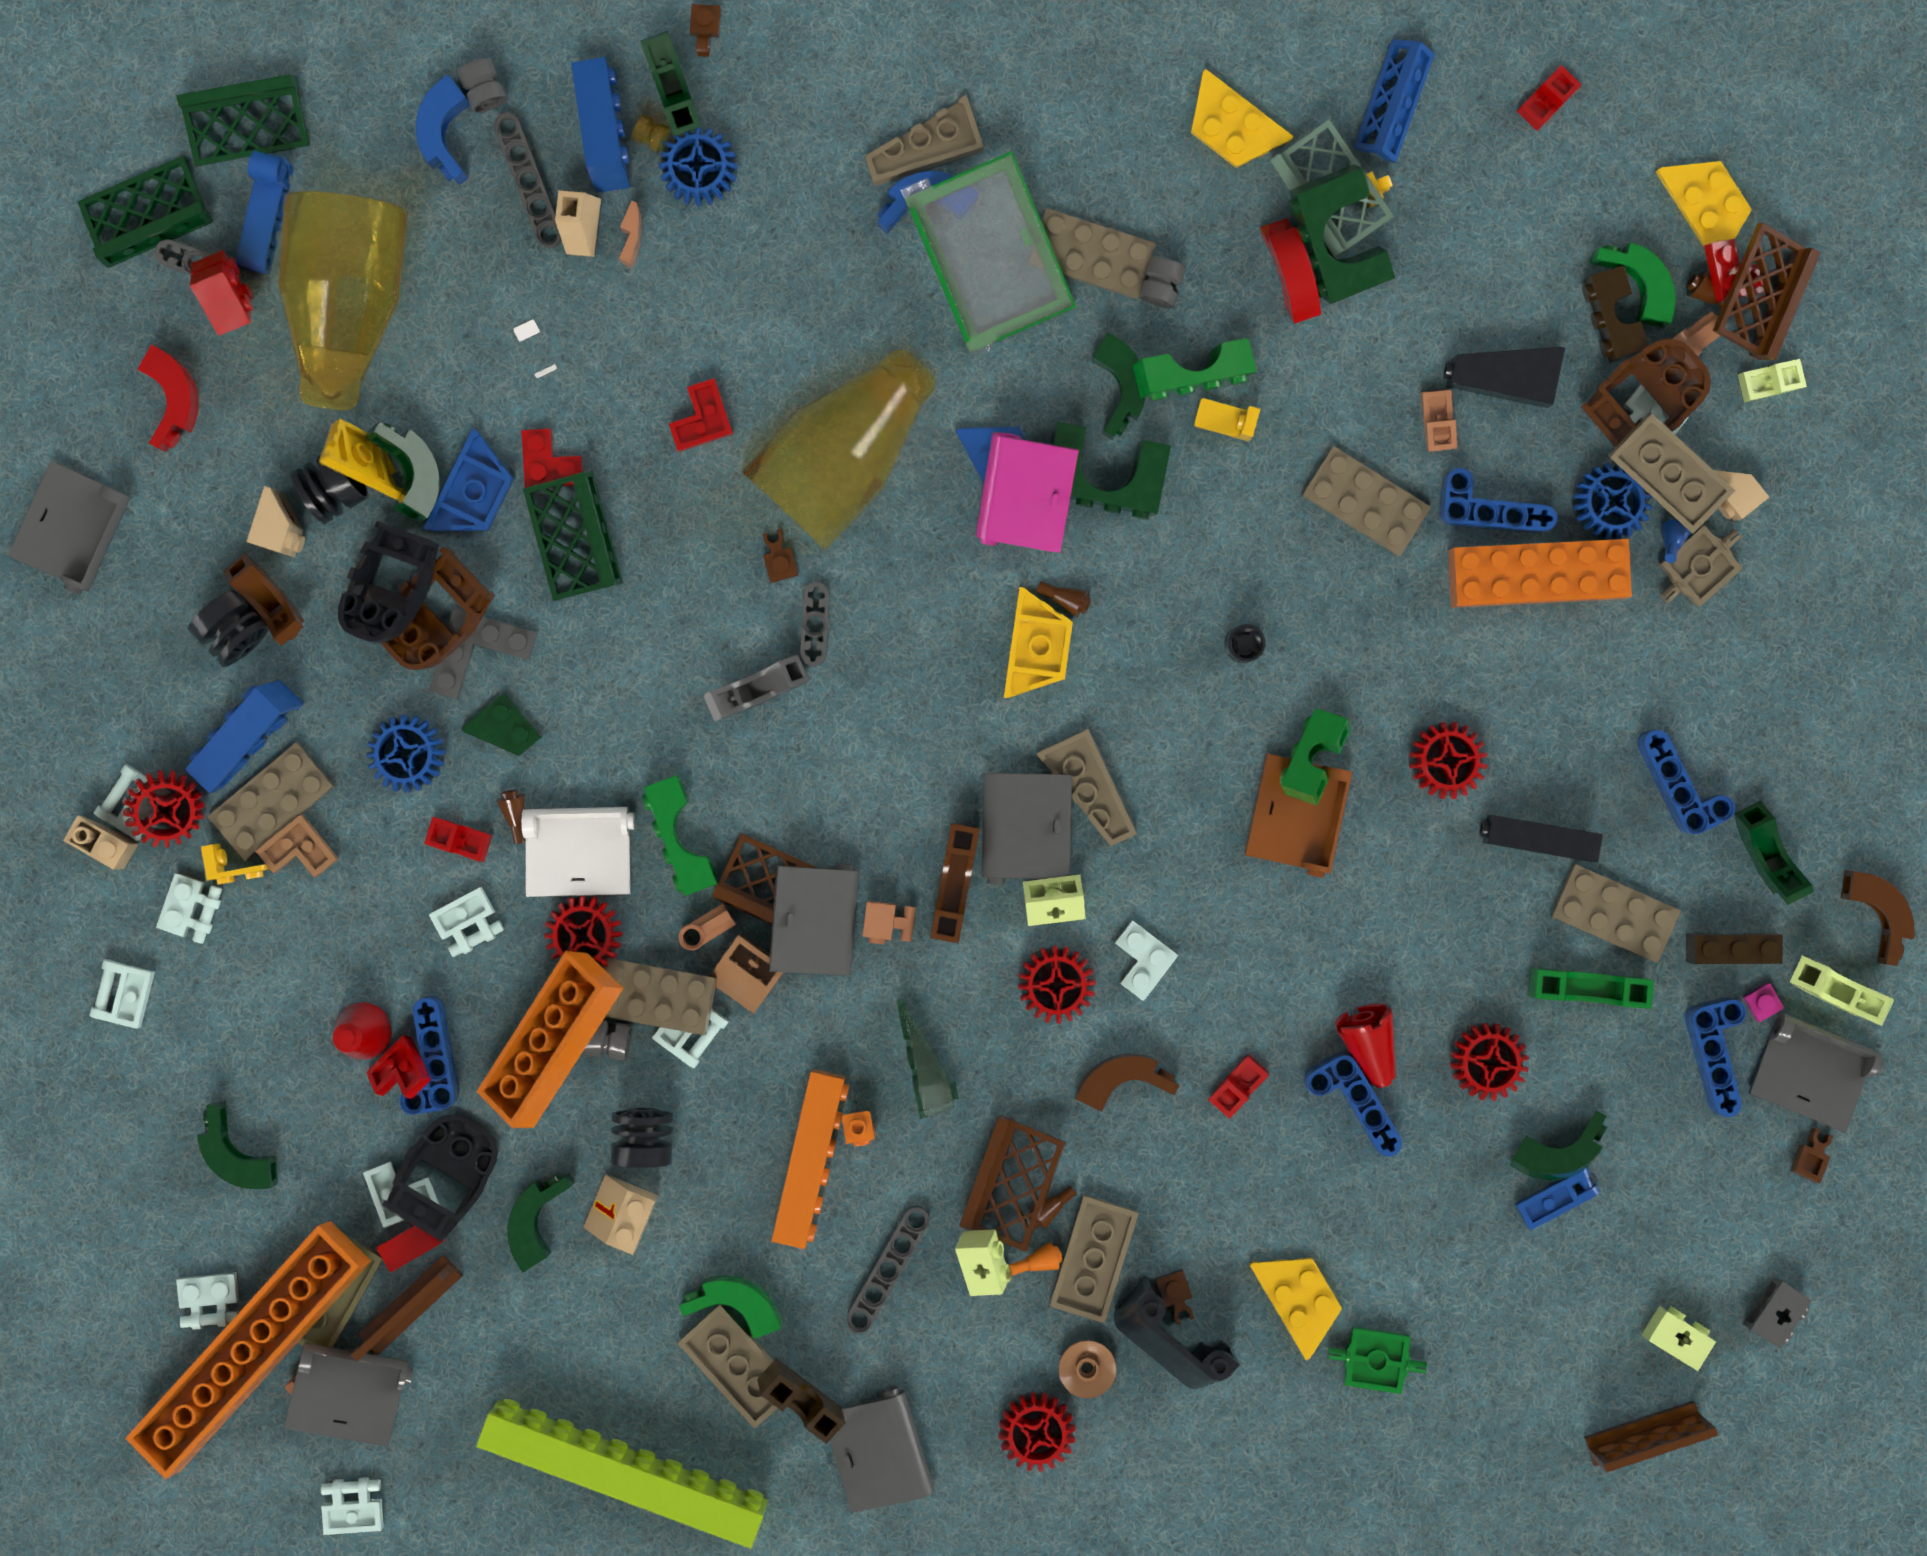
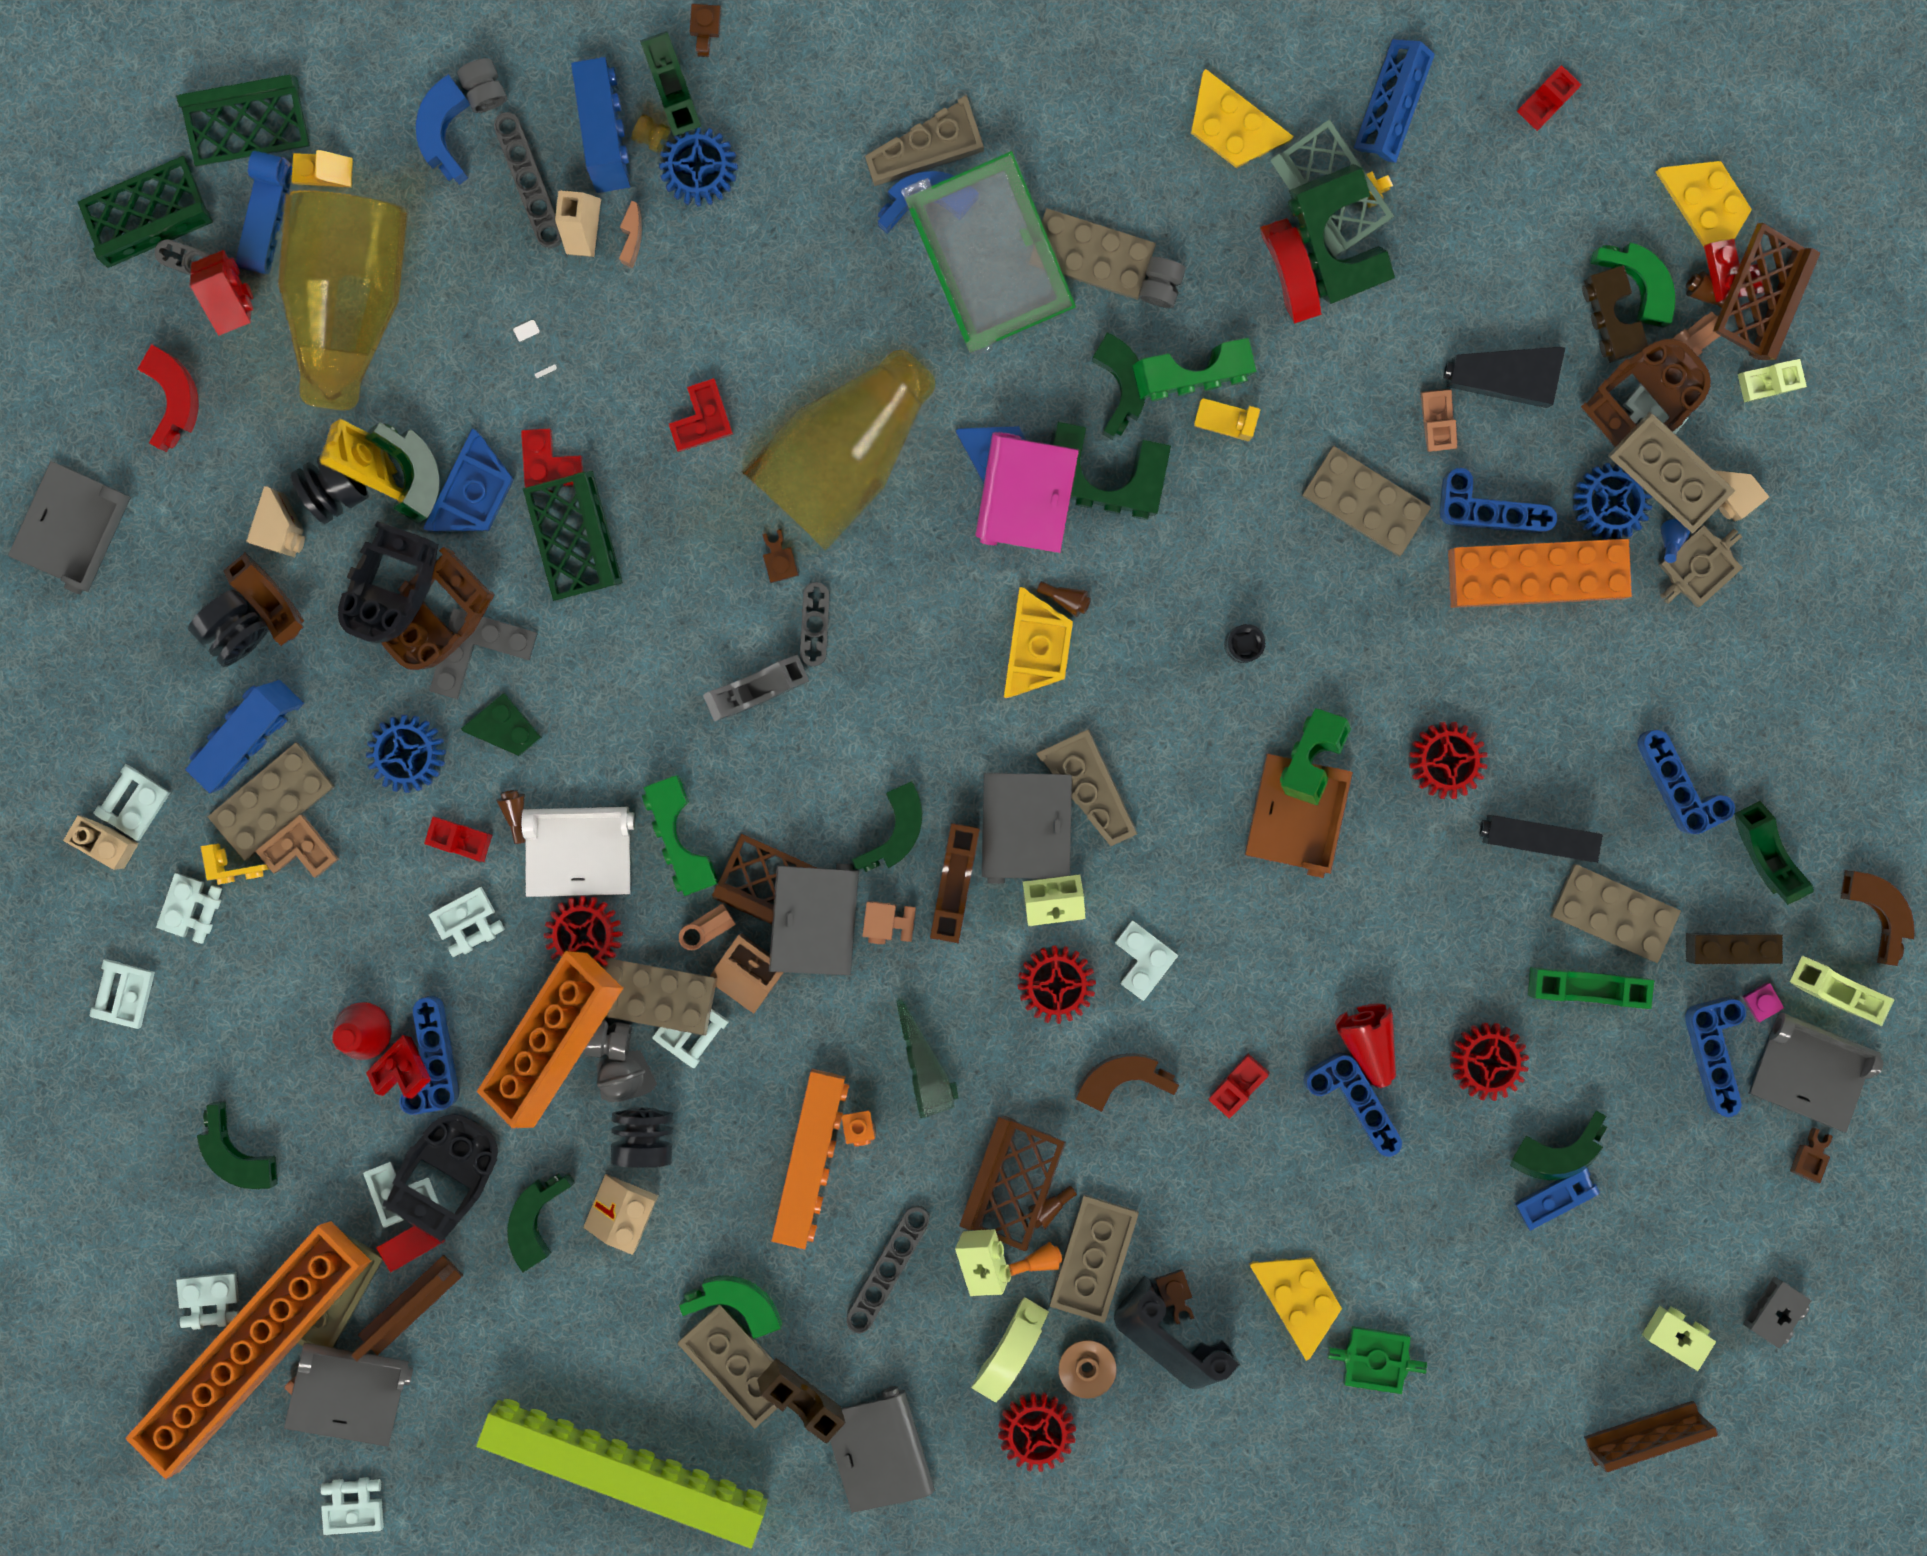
(155, 816): red gear -> none
(322, 169): none -> yellow slope
(624, 1079): none -> dark grey piece
(908, 824): none -> dark green arch
(1012, 1351): none -> yellowish green arch

